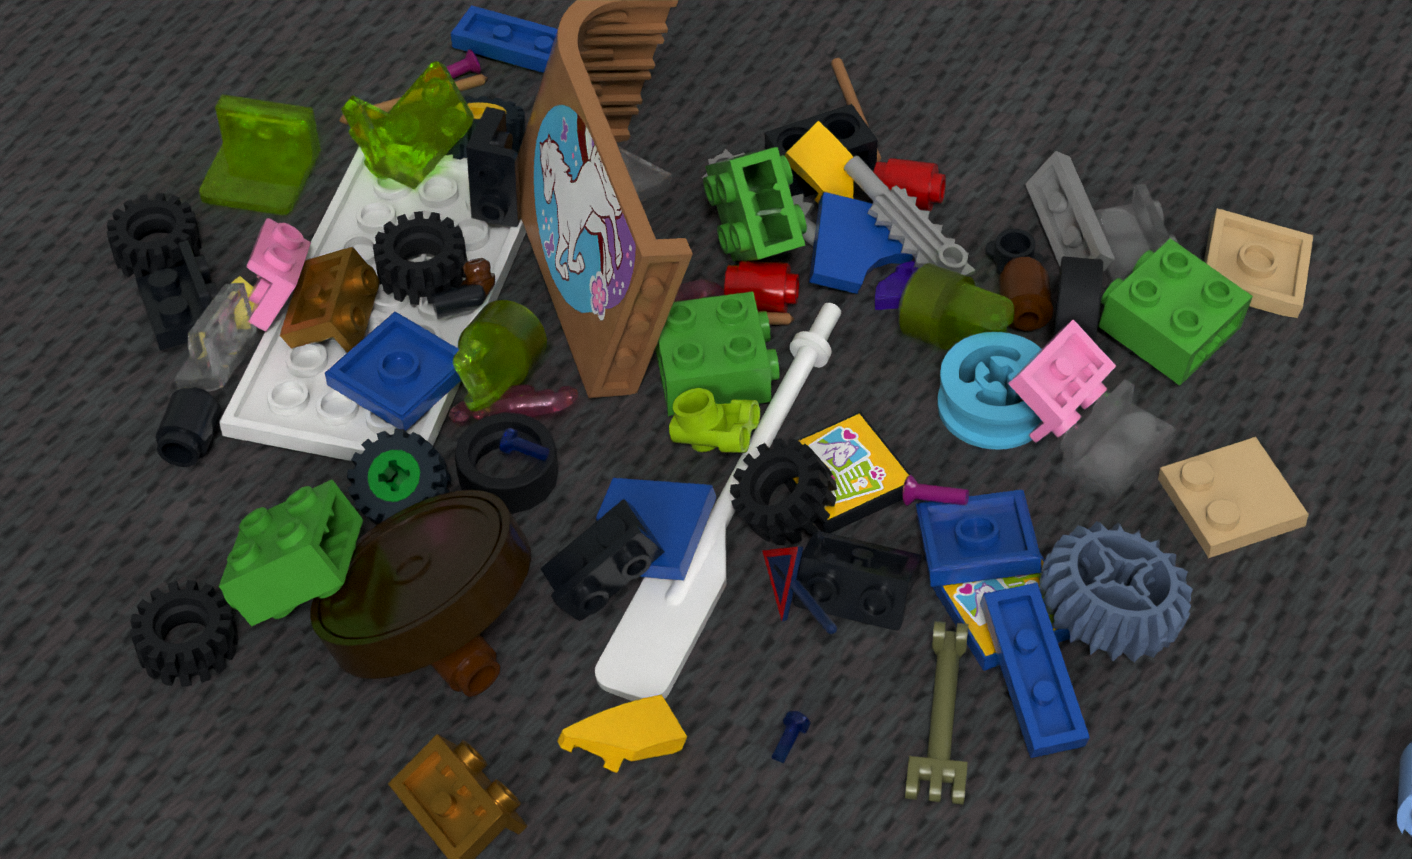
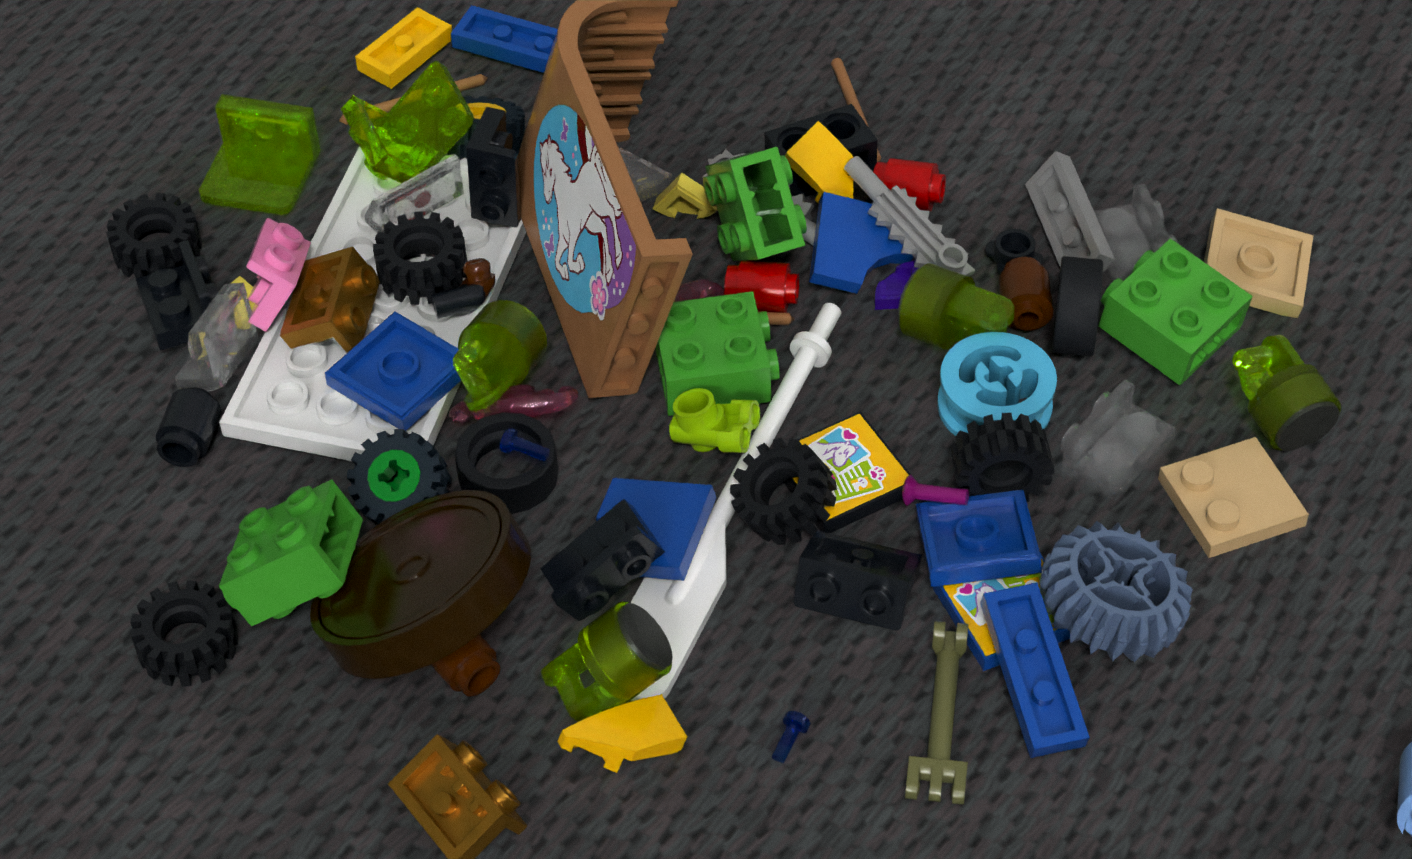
(404, 48): none -> yellow plate
(421, 193): none -> clear slope
(465, 65): magenta piece -> none
(623, 654): none -> clear neon green piece
(684, 196): none -> light yellow tile
(783, 571): dark blue piece -> none
(1003, 456): none -> black tyre
(1062, 378): bright pink bracket -> none
(1290, 399): none -> clear neon green piece

